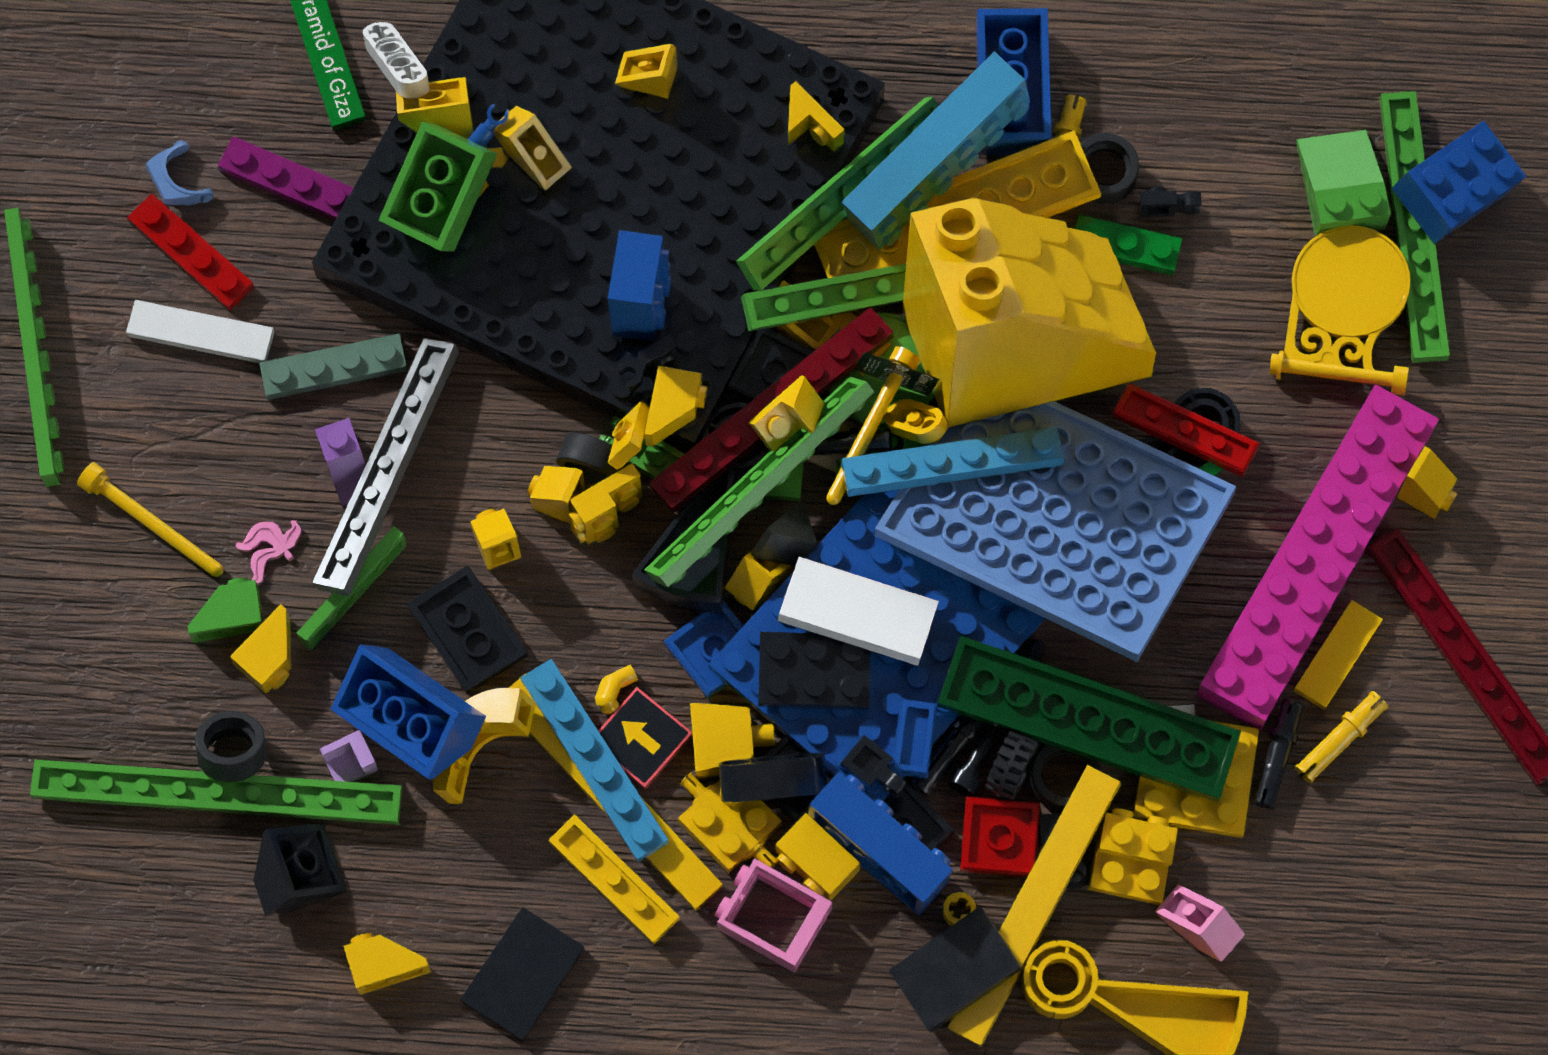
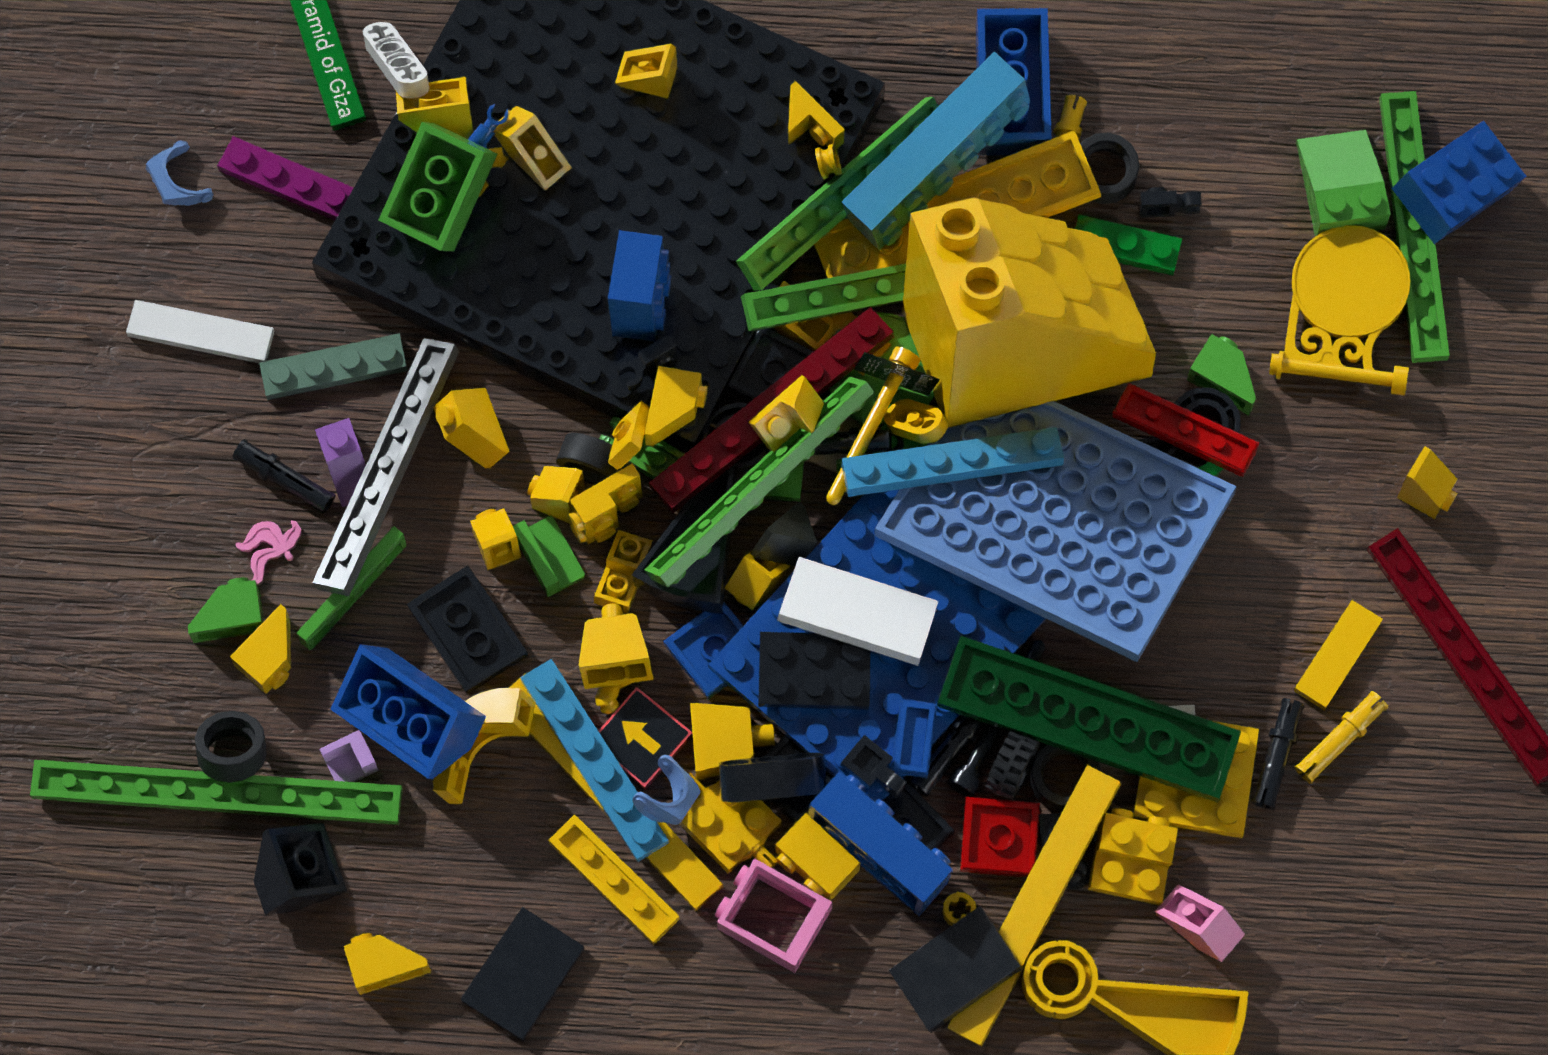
(36, 360): bright green plate -> none
(96, 481): yellow piece -> none
(190, 252): red plate -> none
(272, 469): none -> black pin
(472, 425): none -> yellow slope
(549, 555): none -> bright green panel
(613, 650): none -> yellow torso
(623, 559): none -> yellow slope
(684, 795): none -> medium blue helmet
(828, 161): none -> yellow bush
(1224, 369): none -> bright green slope
(1317, 558): dark pink brick -> none

